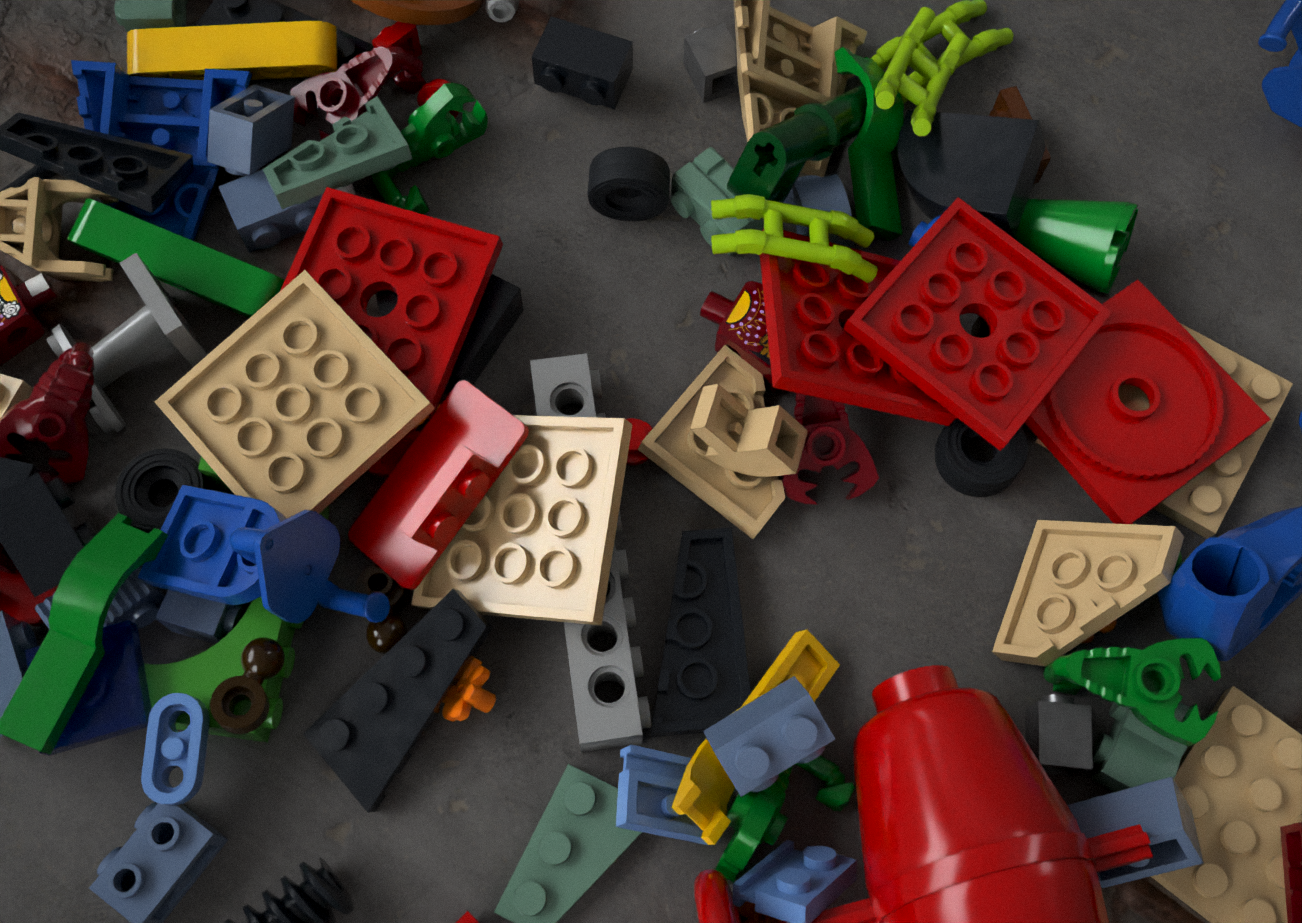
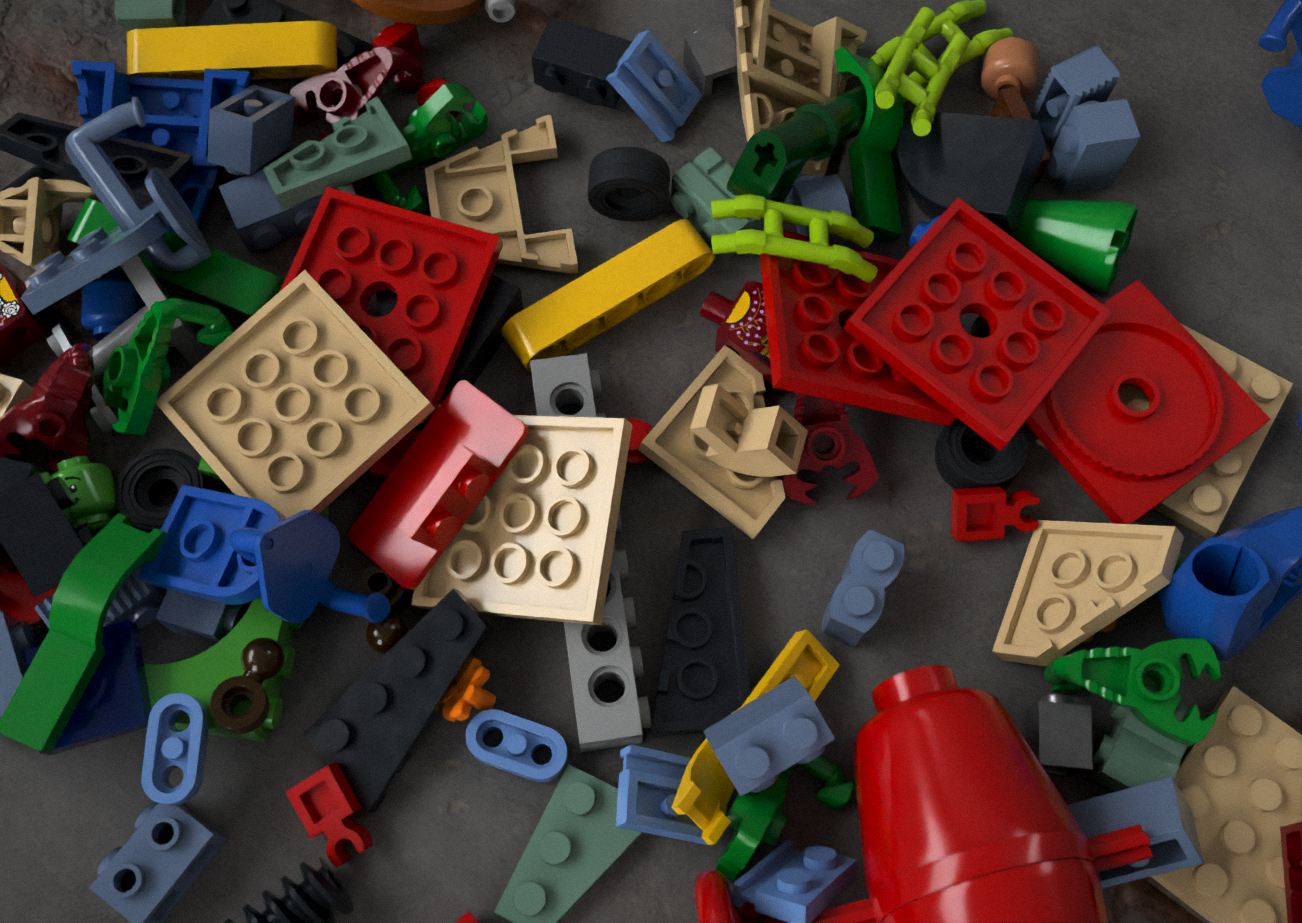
(91, 488): none -> bright green head
(108, 303): none -> blue head
(138, 227): none -> sand blue plate
(141, 366): none -> green animal
(326, 807): none -> red plate
(481, 193): none -> tan wing
(519, 743): none -> medium blue plate
(608, 293): none -> yellow beam
(654, 86): none -> medium blue plate
(863, 588): none -> sand blue brick
(985, 511): none -> red plate
(1010, 64): none -> nougat head
(1071, 83): none -> sand blue brick
(1093, 146): none -> sand blue brick

